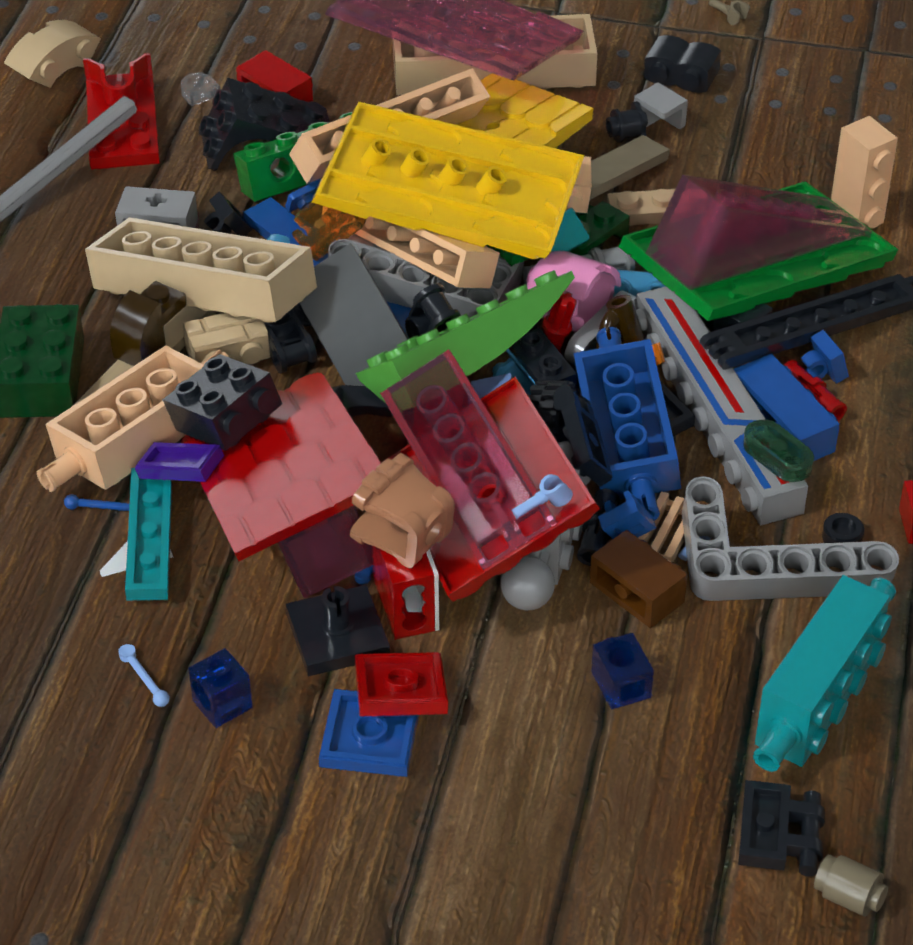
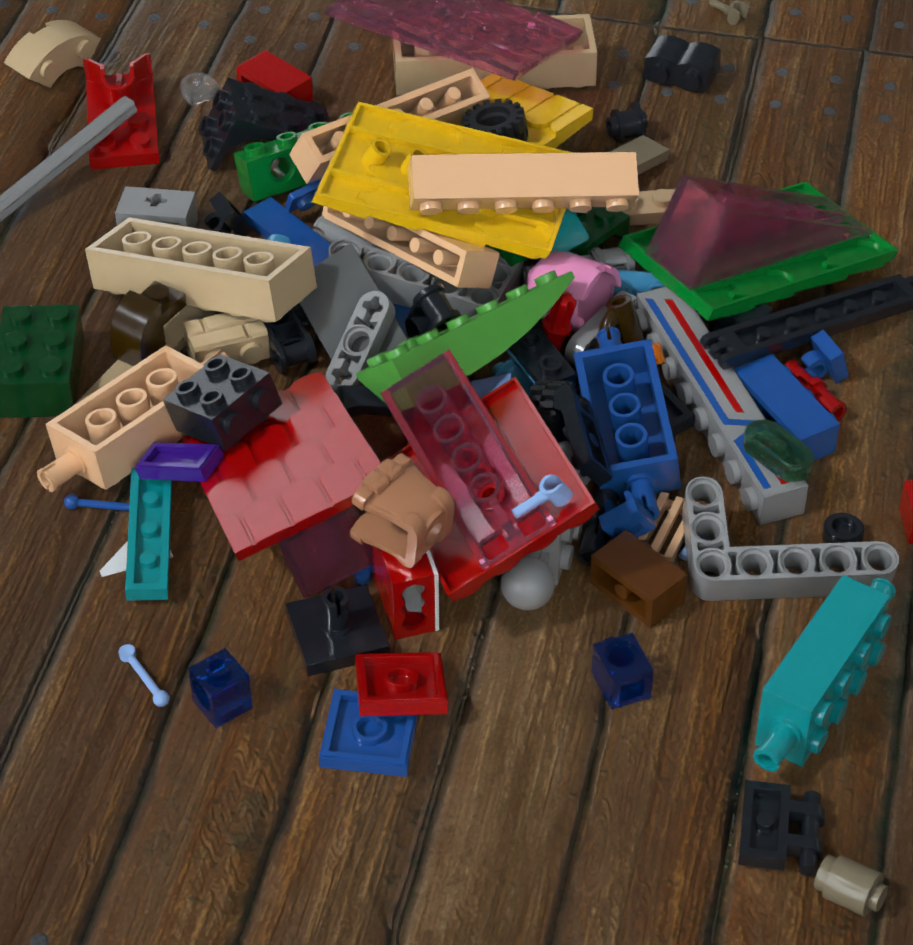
(324, 227): clear orange hinge -> none
(360, 326): none -> light grey beam
(498, 118): none -> black tyre
(522, 181): none -> light nougat brick
(663, 104): light grey panel -> none
(864, 170): light nougat brick -> none

